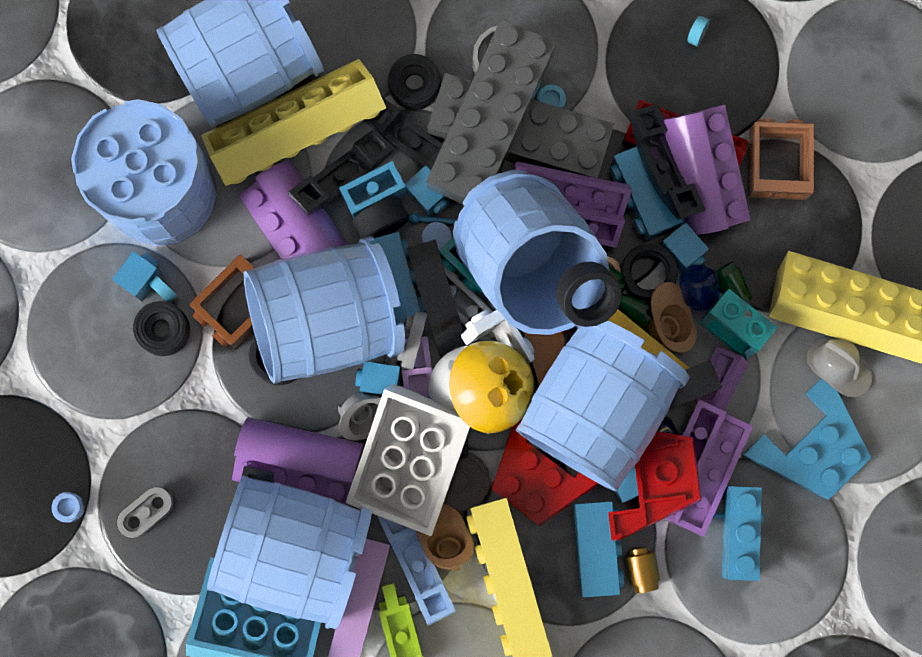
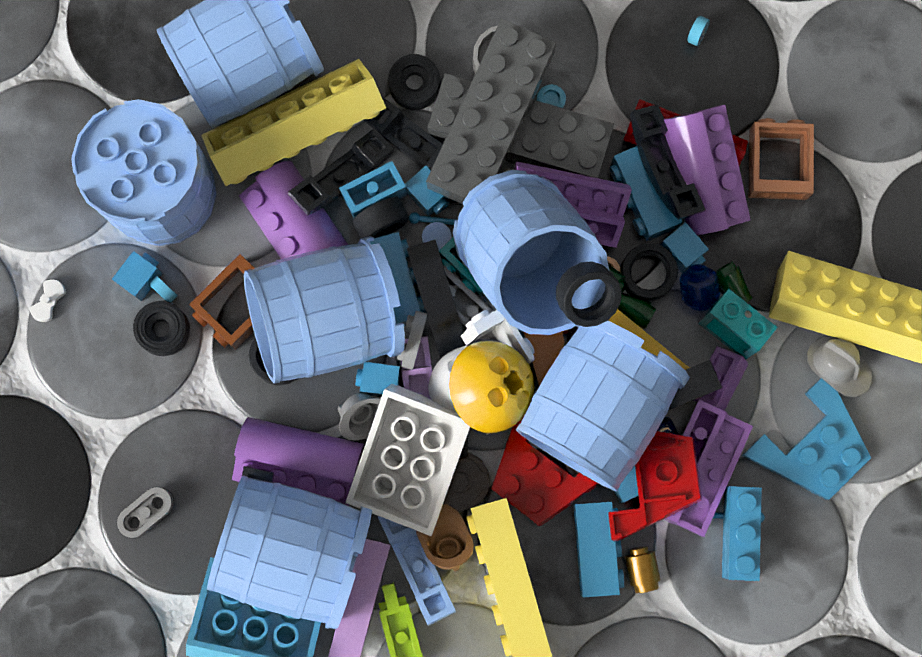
(53, 292): none -> white piece
(68, 507): light blue tile -> none
(671, 319): medium nougat piece -> none

